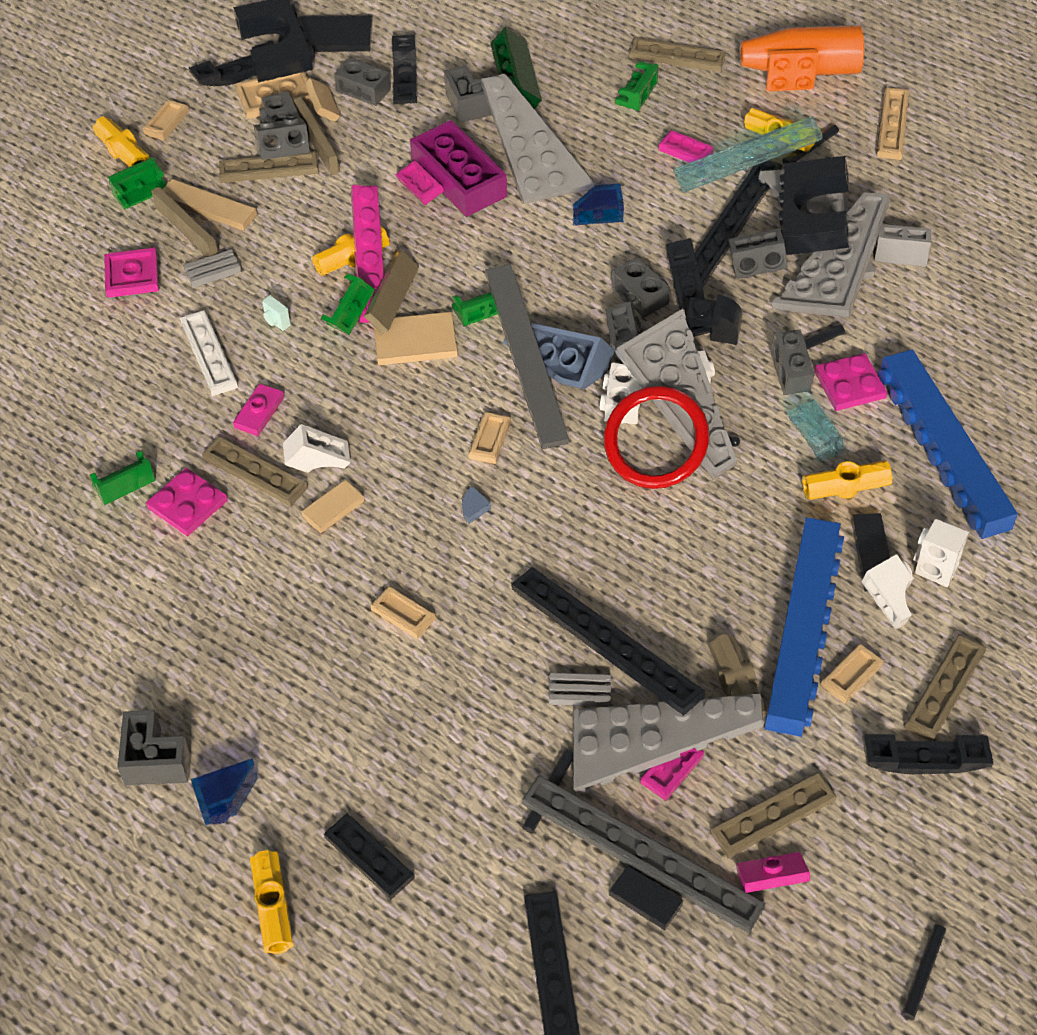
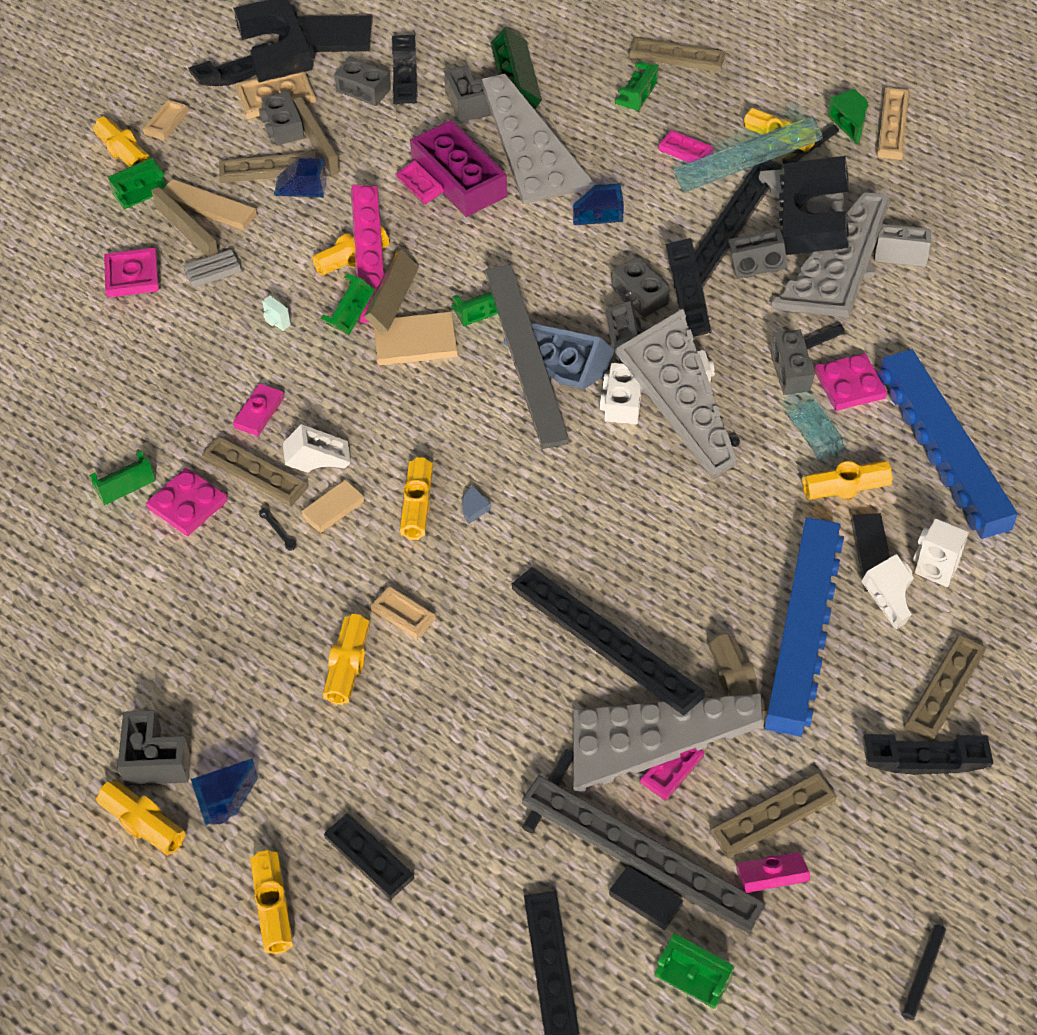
(141, 817): none -> yellow piece
(208, 353): white tile -> none
(281, 145): dark grey brick -> none
(290, 544): none -> black hinge
(302, 179): none -> clear blue slope
(322, 99): tan tile -> none
(346, 659): none -> yellow piece
(416, 498): none -> yellow piece
(489, 437): tan tile -> none
(580, 685): light grey tile -> none
(687, 468): red wedge -> none
(694, 971): none -> green hinge
(721, 315): black brick -> none
(801, 53): orange piece -> none
(849, 113): none -> green slope
(852, 673): tan tile -> none

